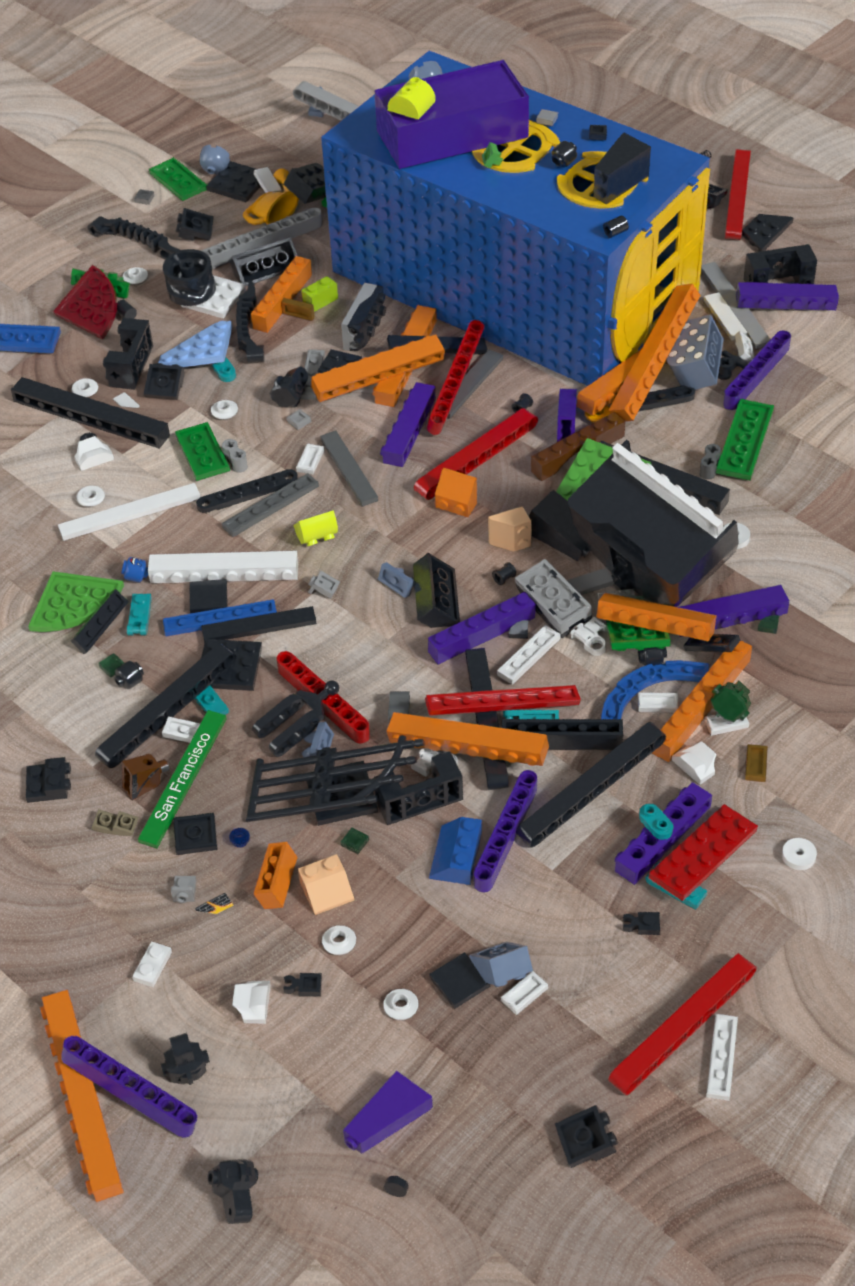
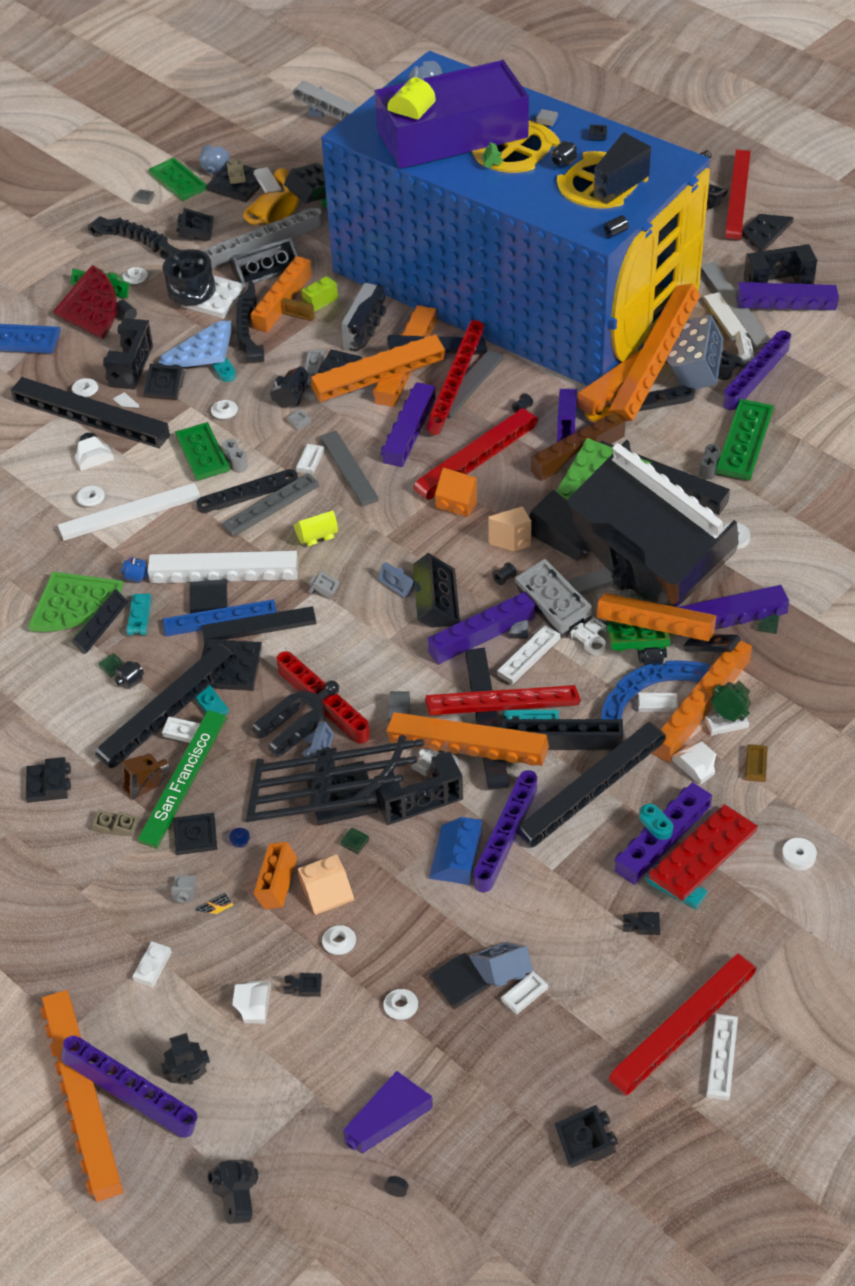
(235, 171): none -> dark tan slope

